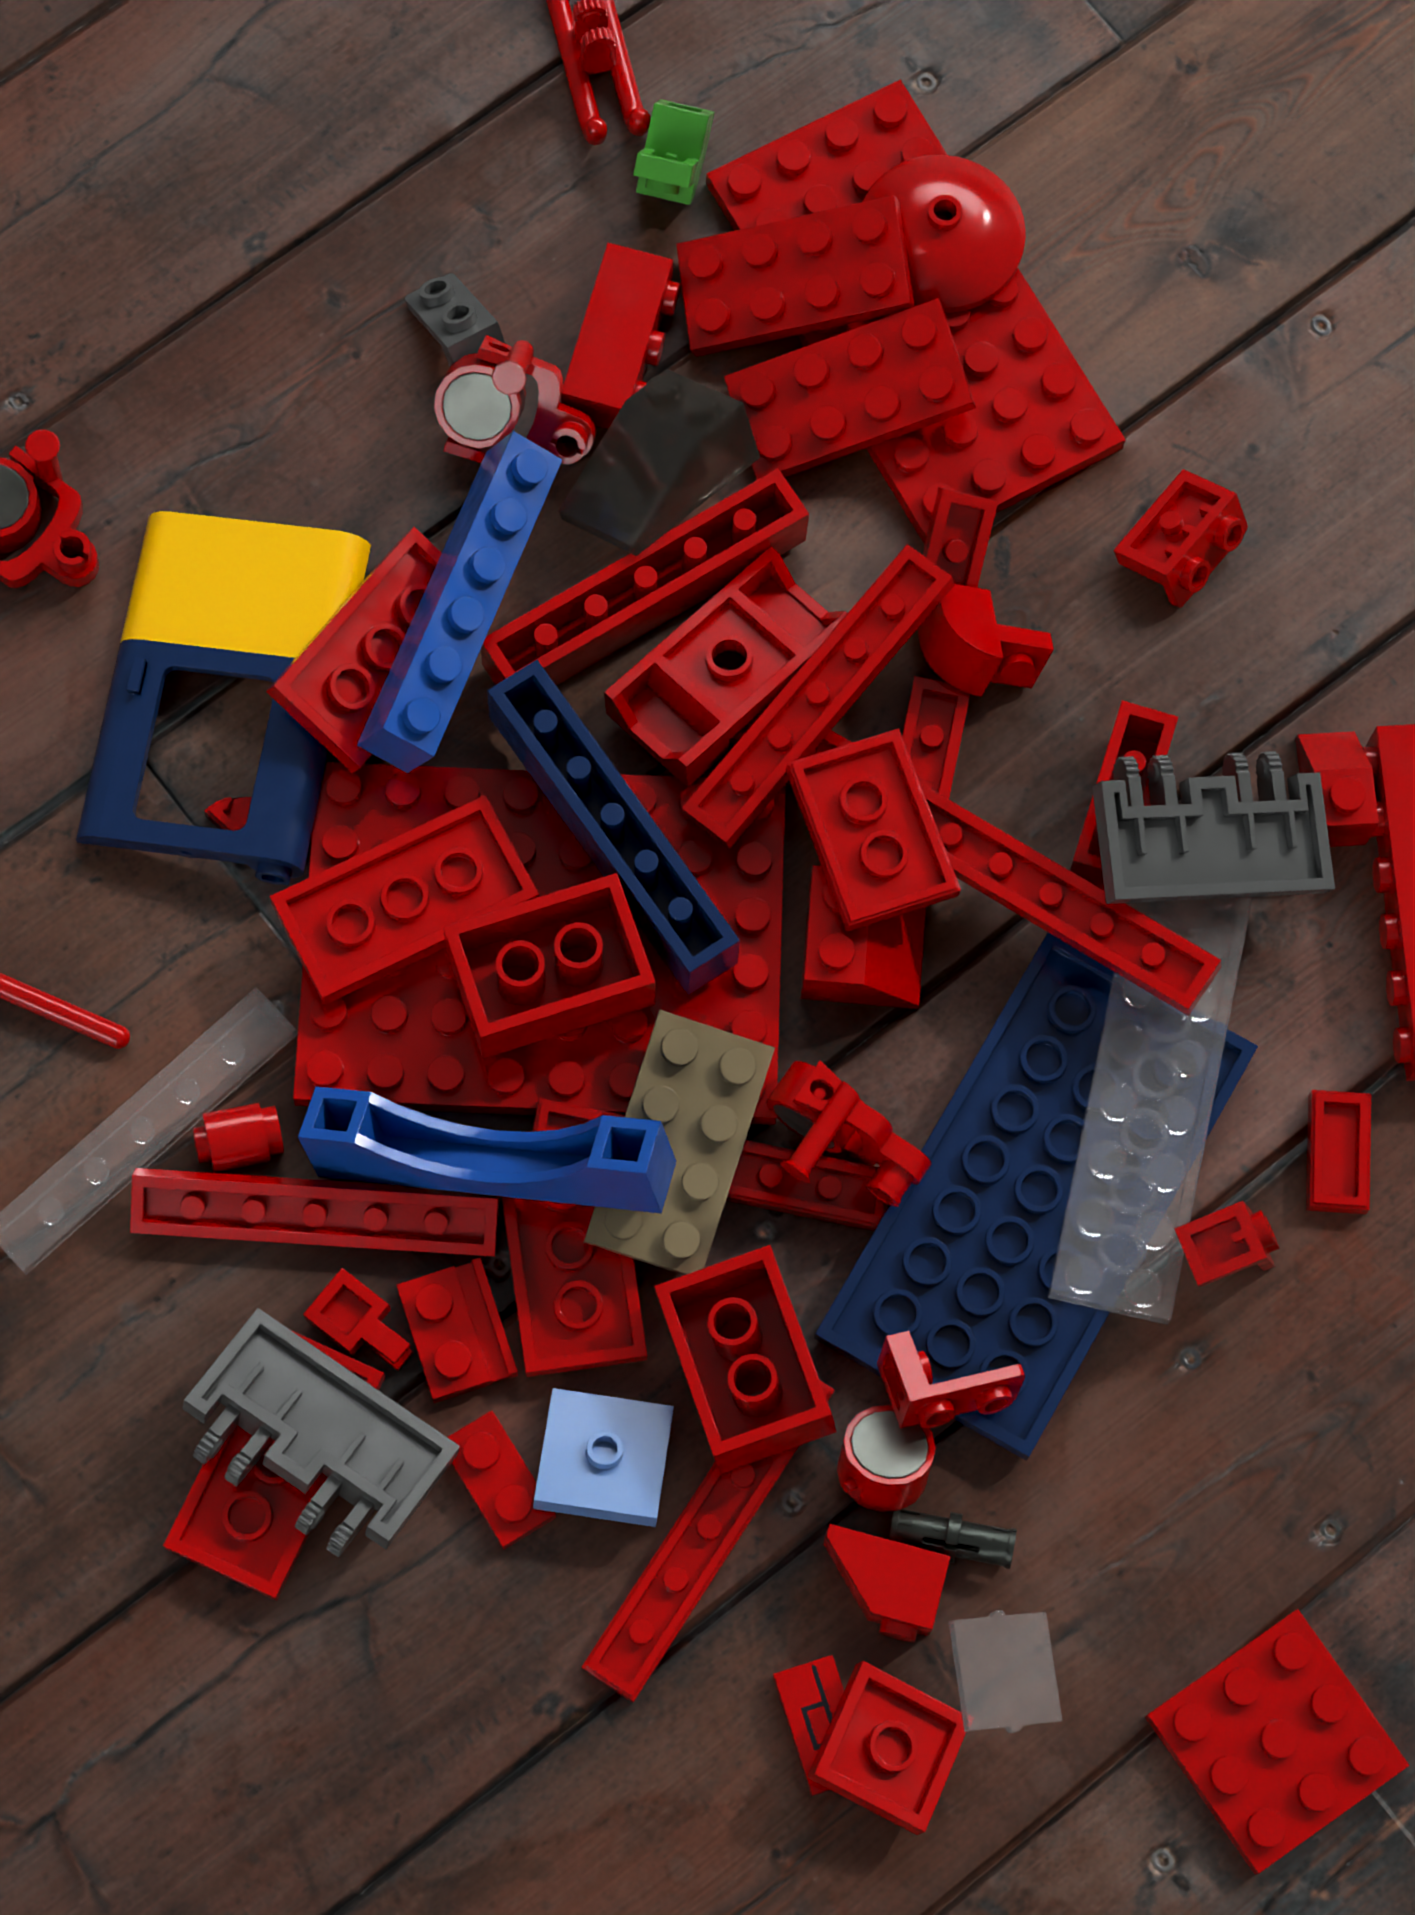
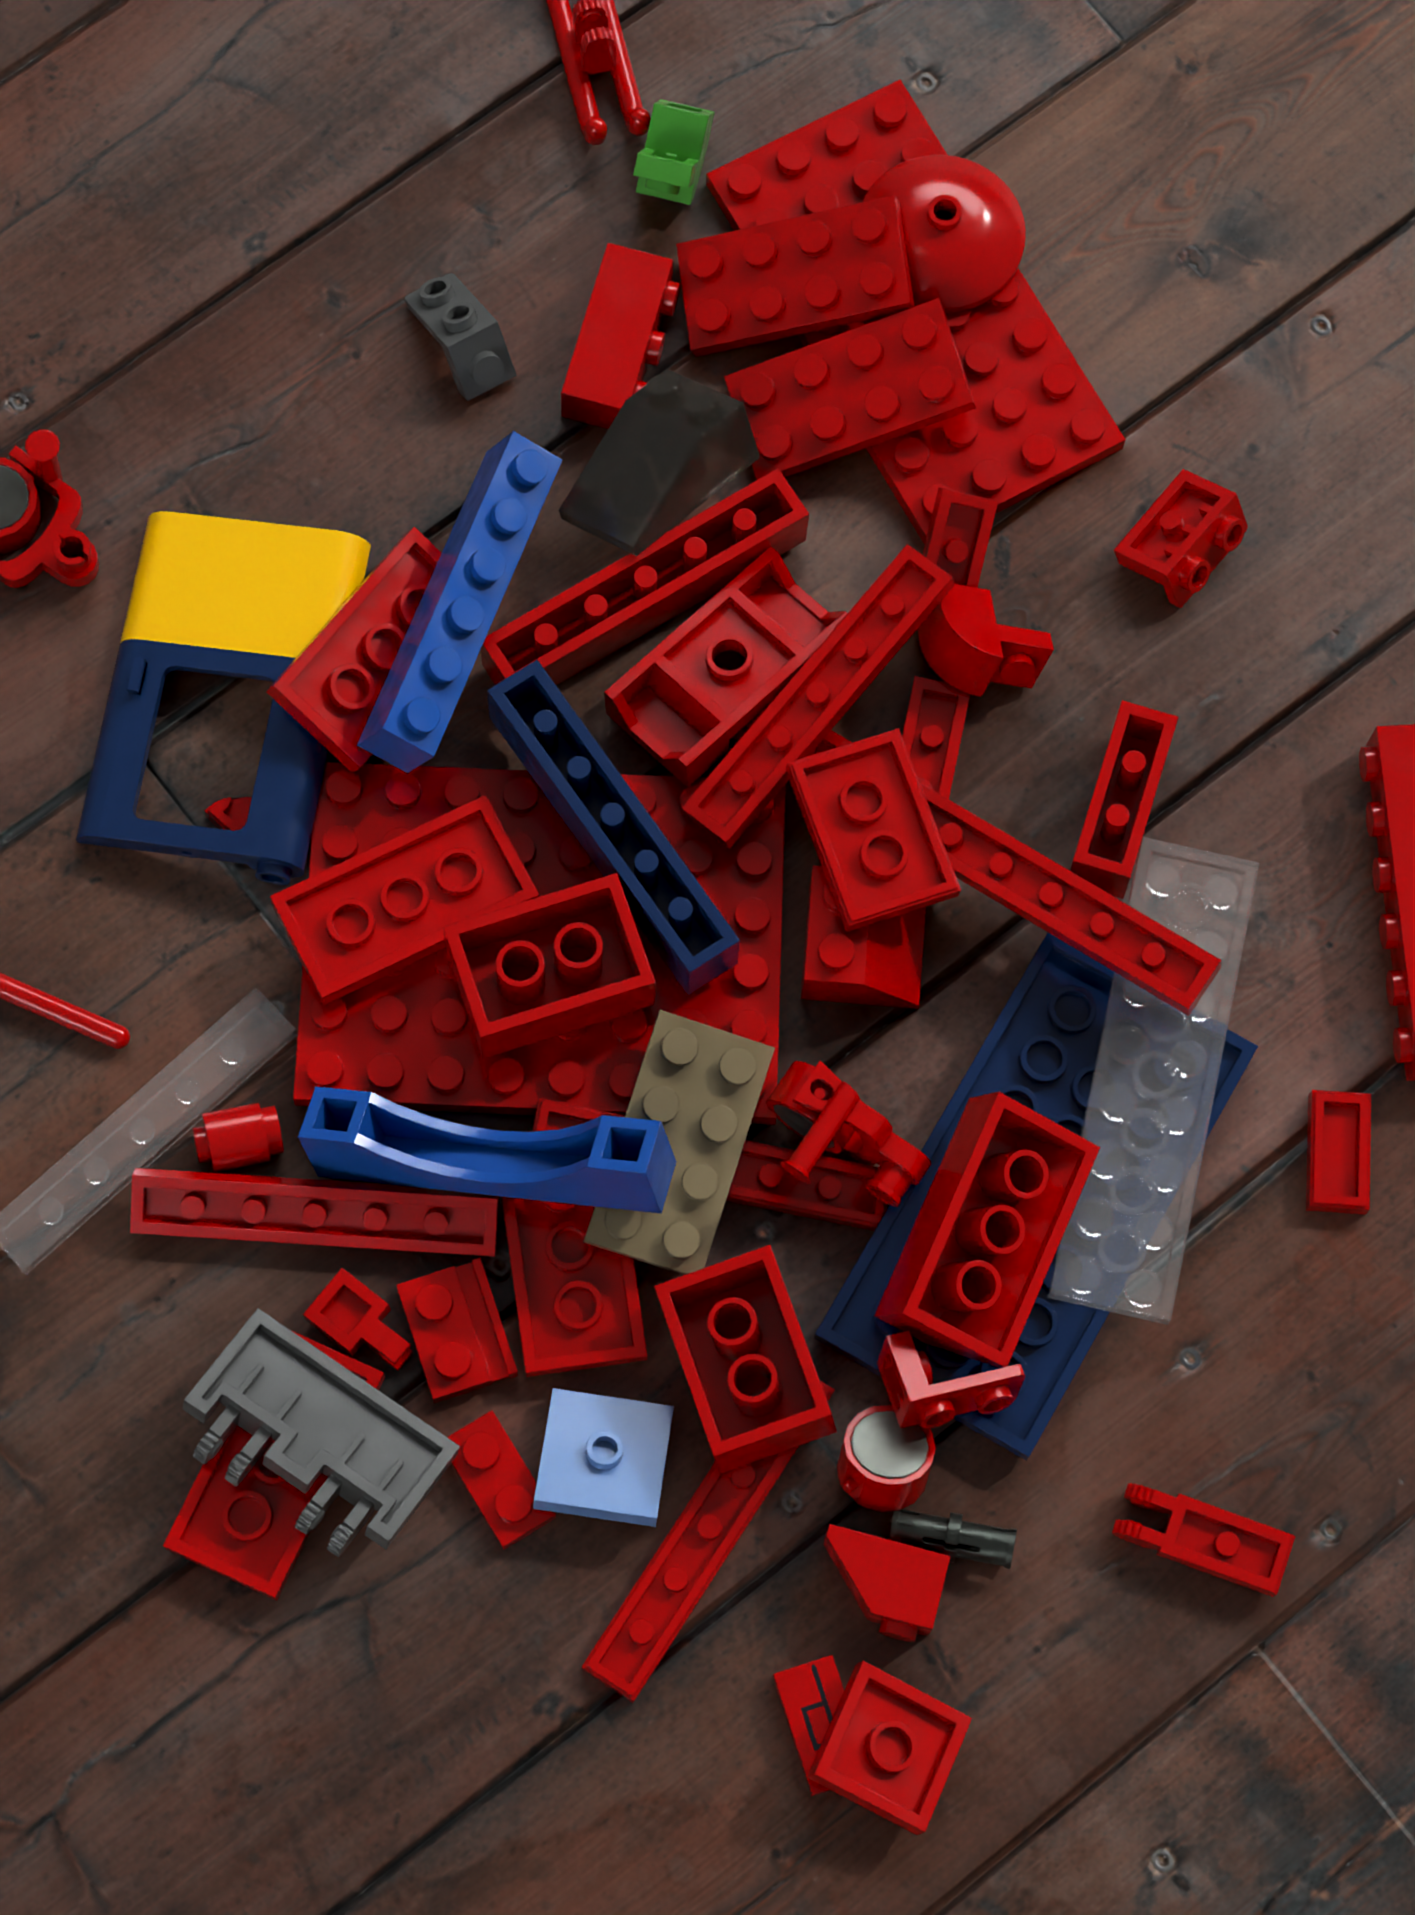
(487, 394): red piece -> none
(988, 1230): none -> red slope
(1005, 1671): clear piece -> none
(1210, 1539): none -> red hinge
(1217, 836): dark grey hinge -> none
(1227, 1243): red bracket -> none
(1276, 1741): red plate -> none
(1345, 784): red slope -> none

